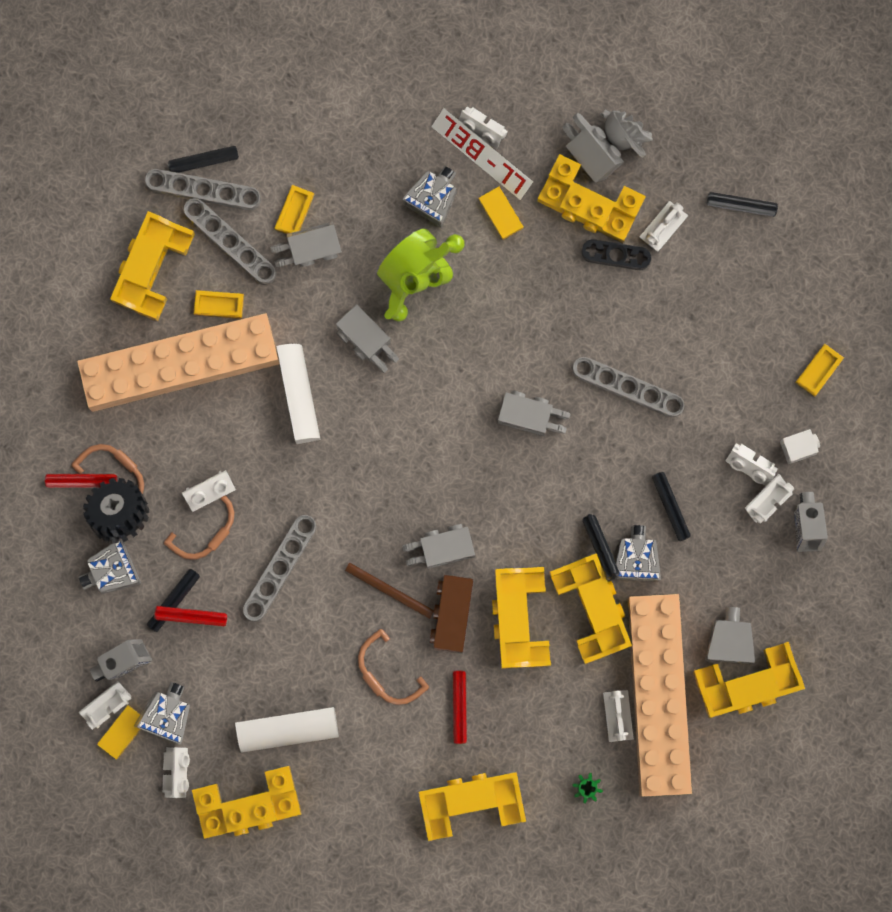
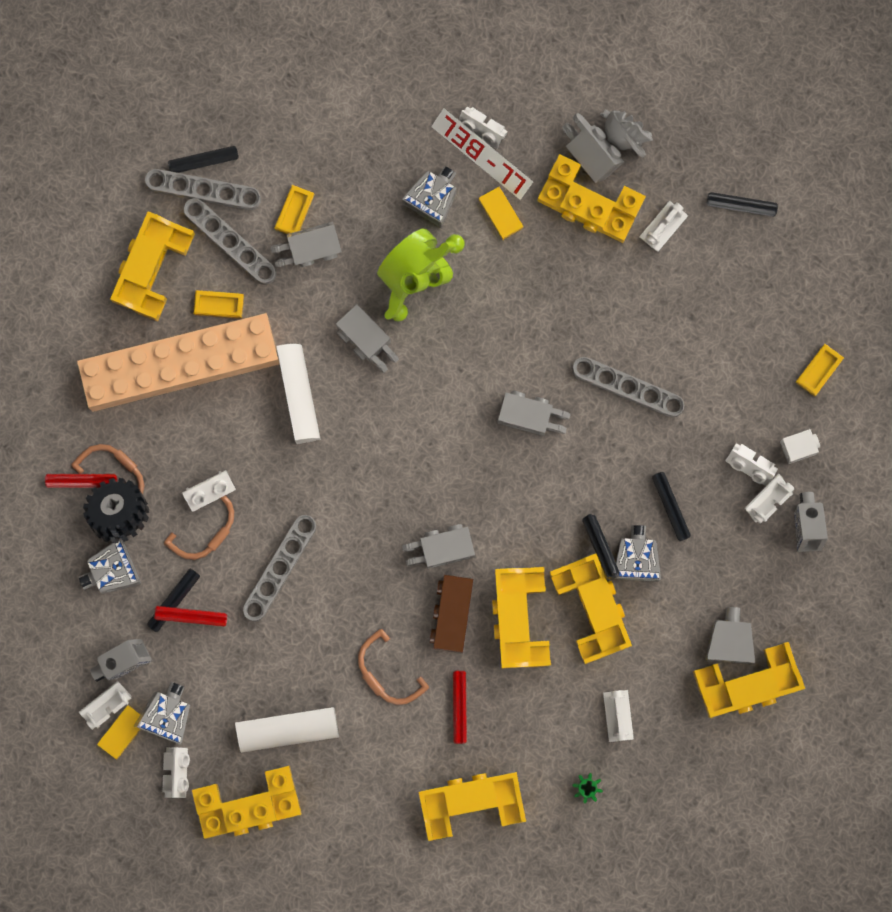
(389, 590): reddish brown bar -> none
(623, 247): black beam -> none
(659, 695): light nougat brick -> none

